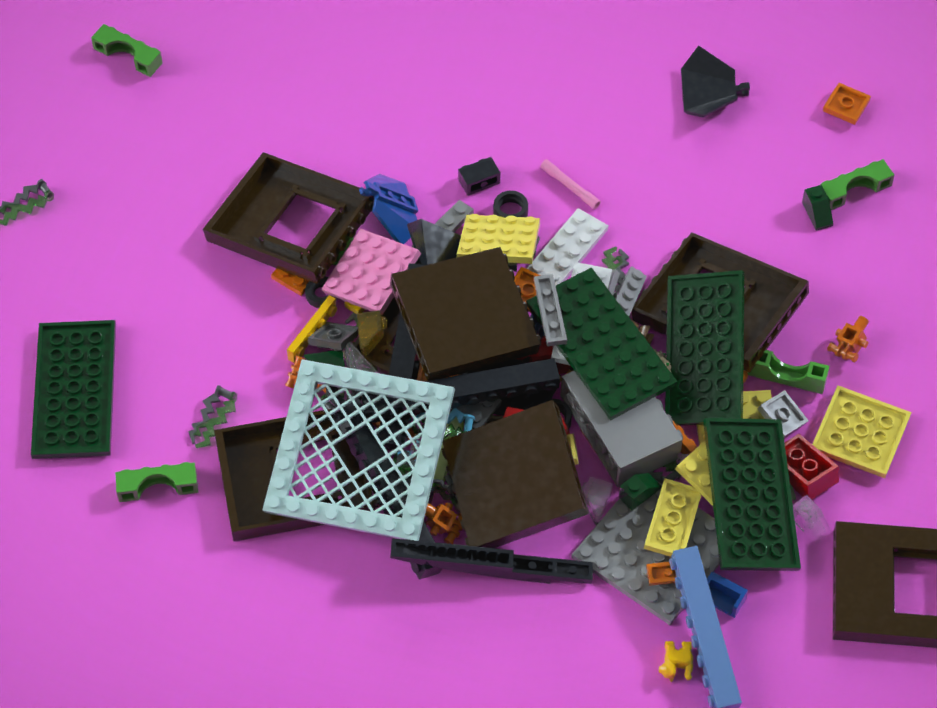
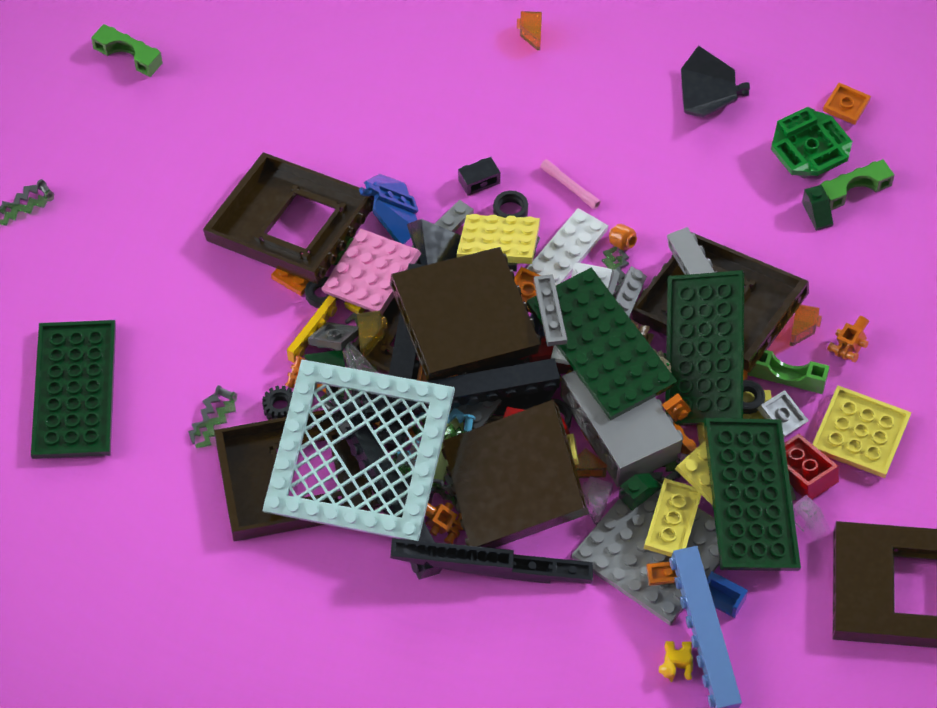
(132, 483): bright green arch -> none
(272, 397): none -> black tyre
(530, 27): none -> slope
(590, 465): none -> slope
(622, 237): none -> orange head
(676, 407): none -> orange plate
(688, 253): none -> light grey brick
(757, 391): none -> black tyre
(805, 323): none -> slope
(810, 143): none -> green piece

